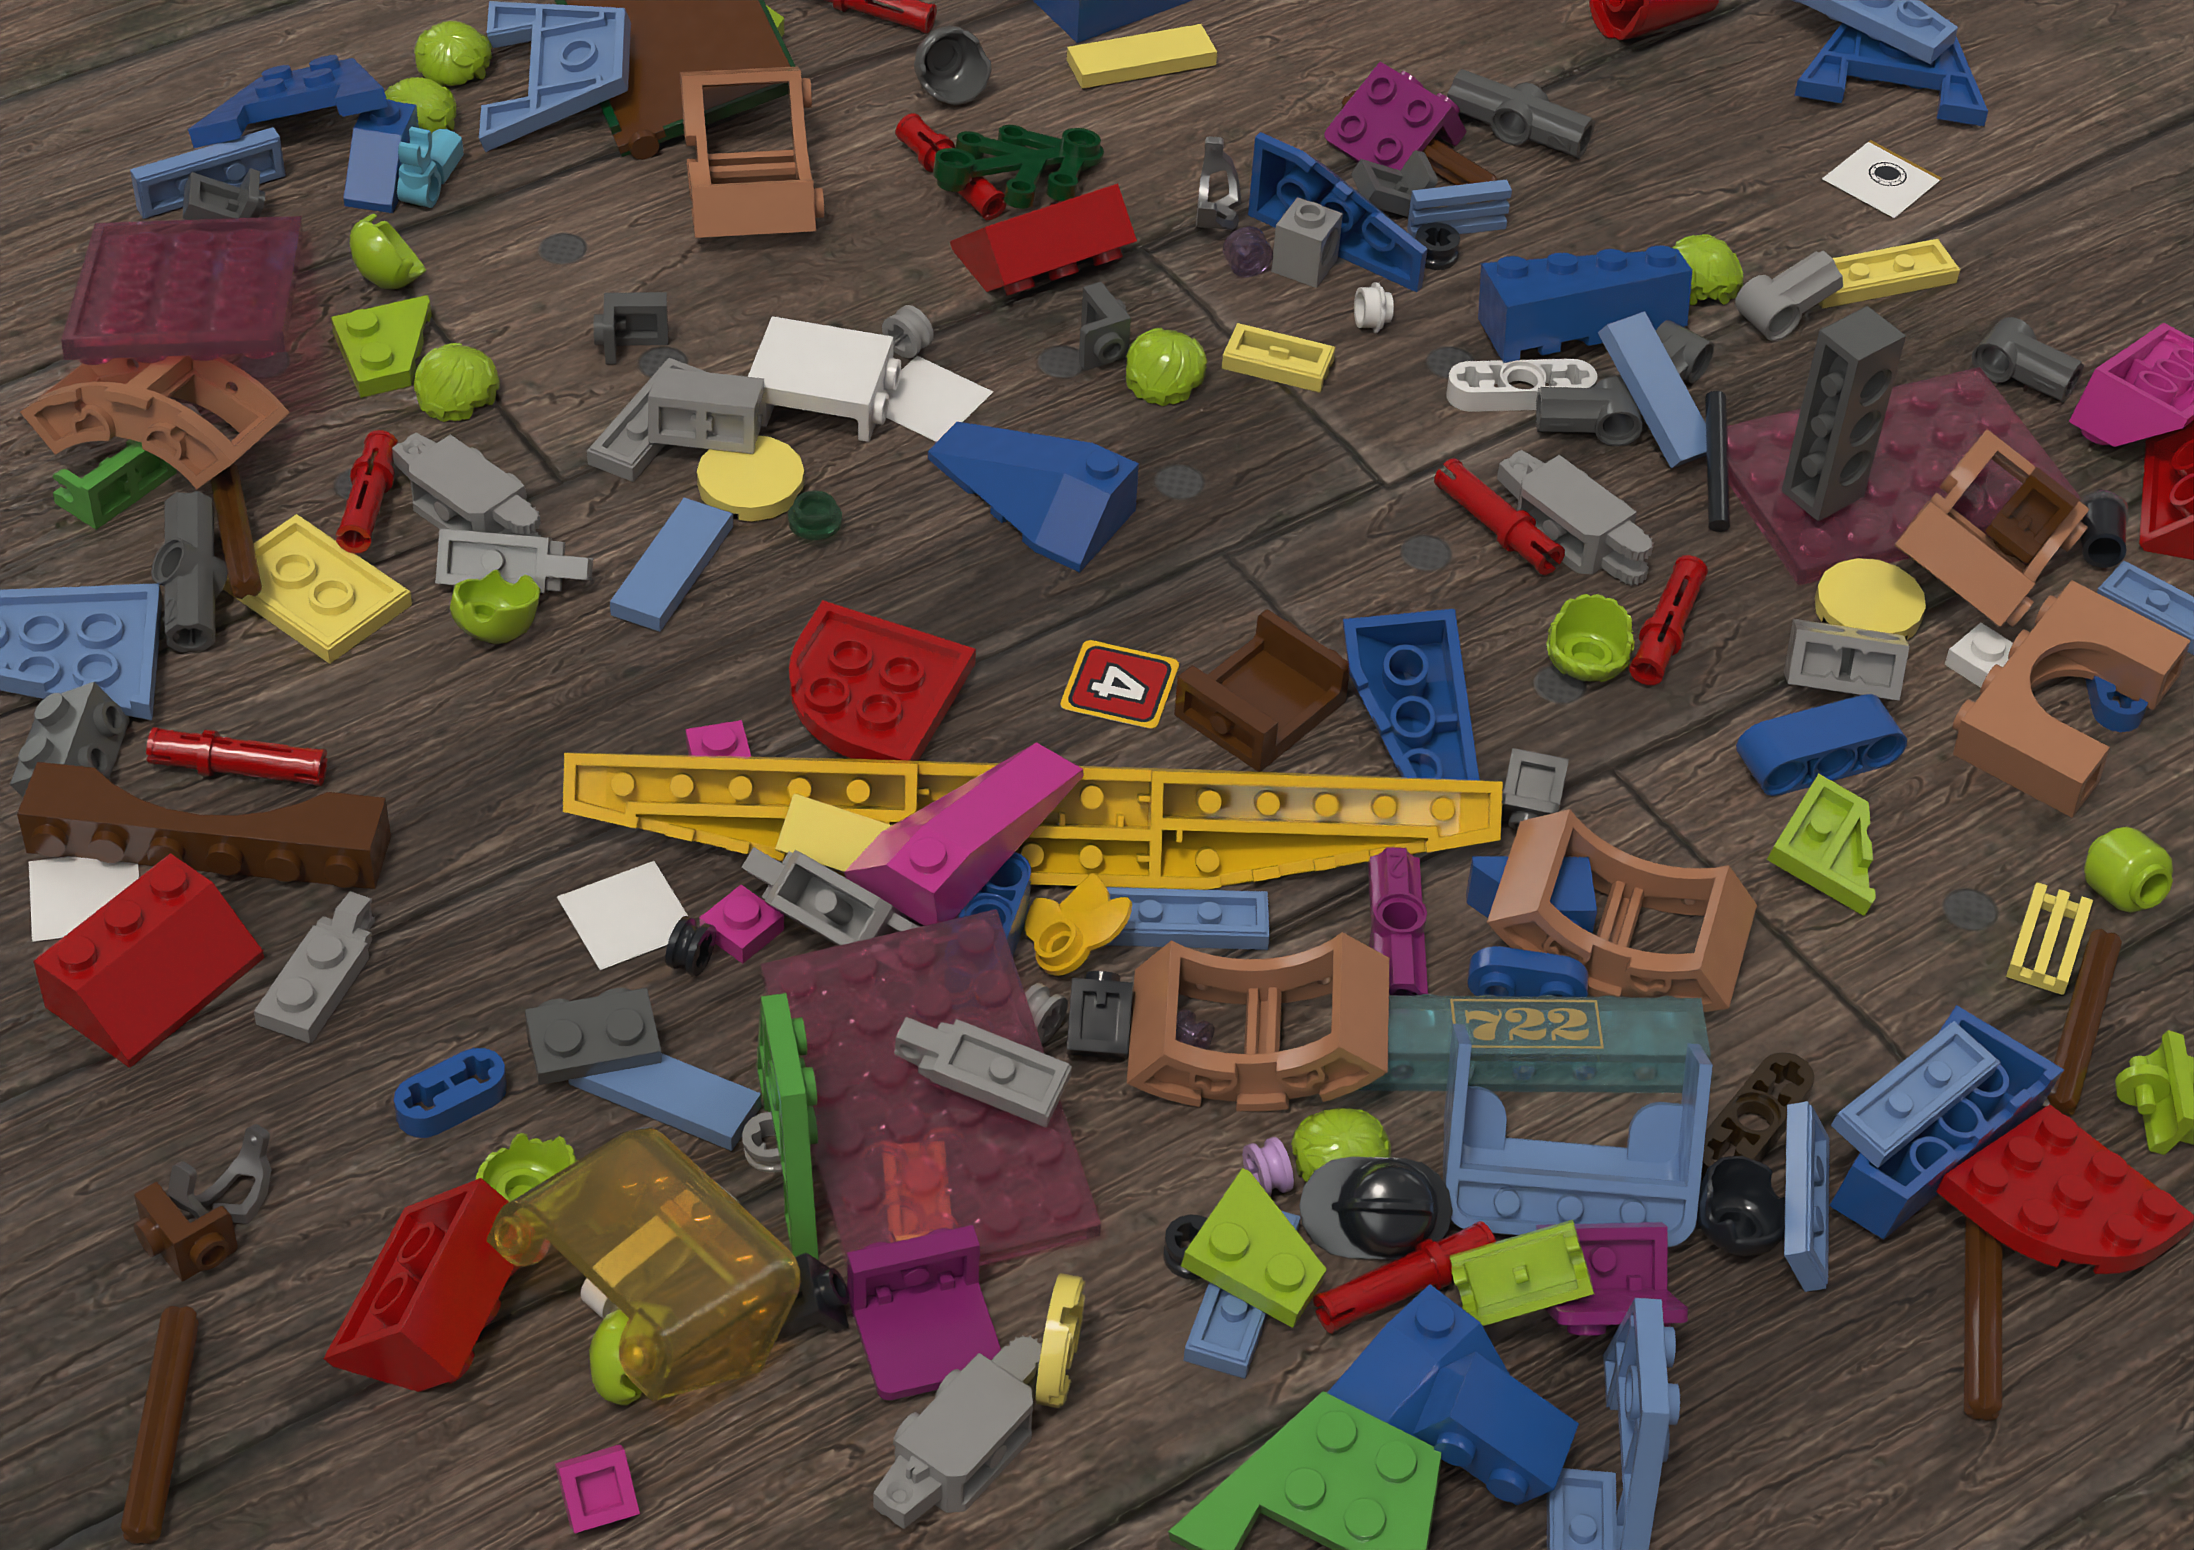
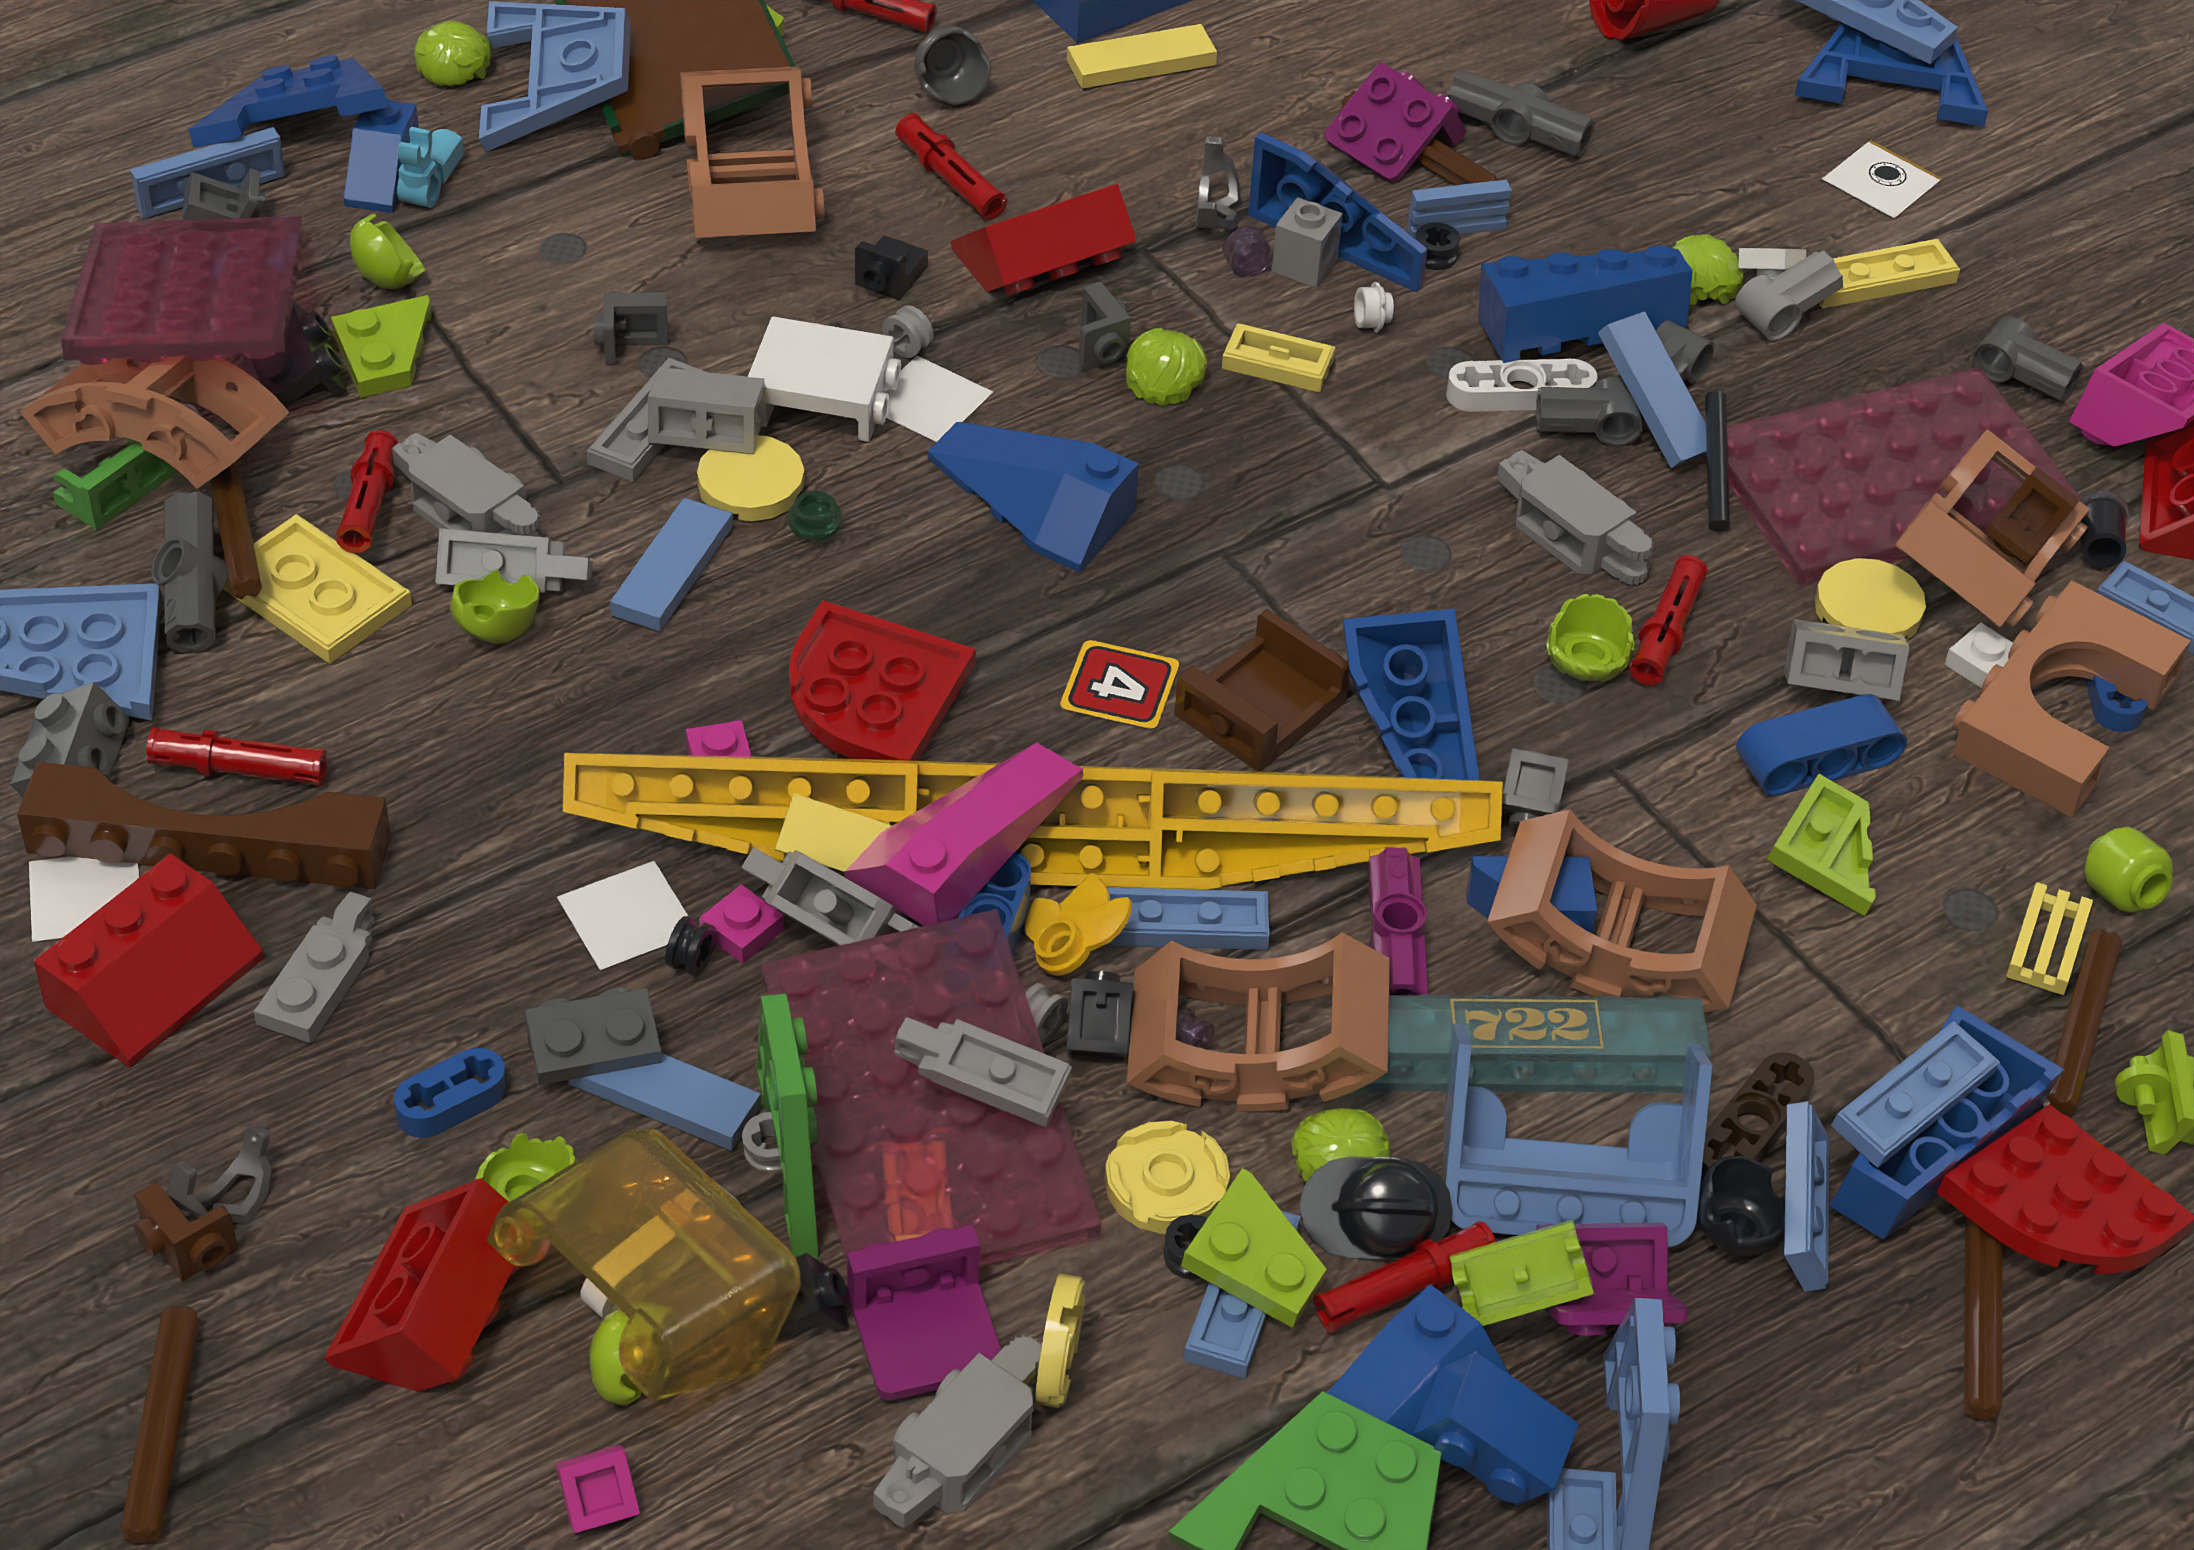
(305, 360): none -> black bracket
(434, 103): lime hair -> none
(455, 381): lime hair -> none
(889, 266): none -> black bracket
(1076, 150): dark green plant -> none
(1165, 1174): none -> light yellow tile
(1269, 1165): lavender bush -> none
(1392, 188): dark grey bracket -> none
(1513, 528): red pin -> none
(1525, 974): blue plate -> none
(1769, 261): none -> white plate
(1842, 412): dark grey brick -> none

